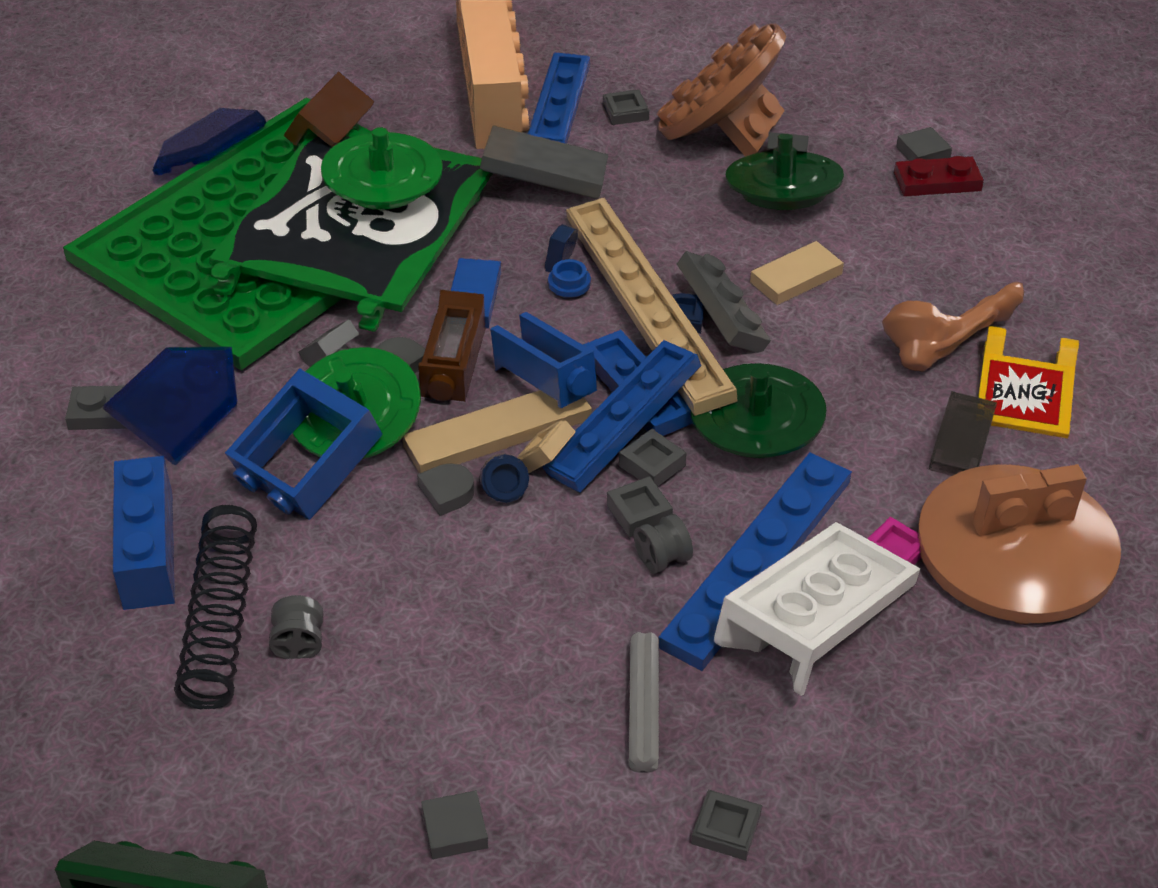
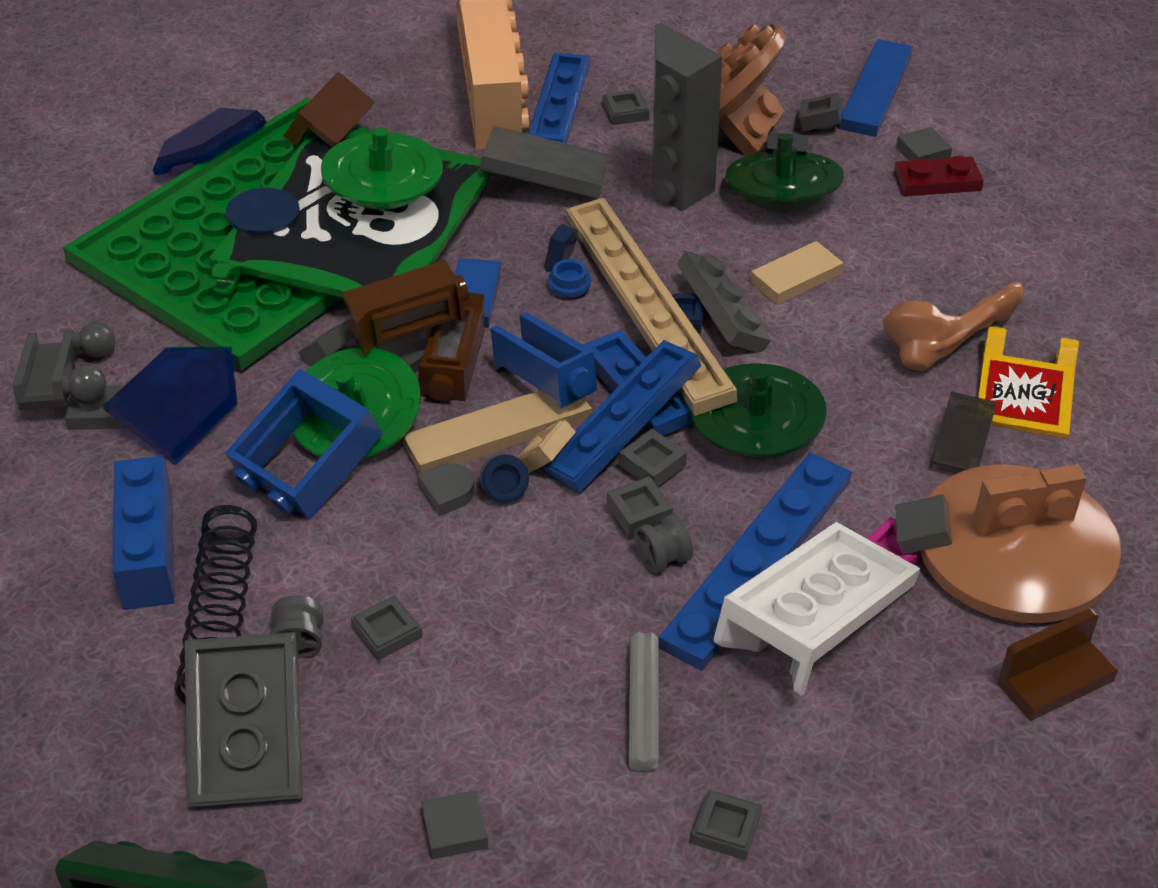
(49, 371): none -> dark grey gear
(243, 720): none -> dark grey tile
(262, 211): none -> dark blue piece
(386, 627): none -> dark grey tile
(405, 304): none -> reddish brown window
(684, 118): none -> dark grey slope
(820, 112): none -> dark grey plate
(876, 88): none -> blue tile
(923, 524): none -> dark grey tile
(1055, 666): none -> reddish brown panel

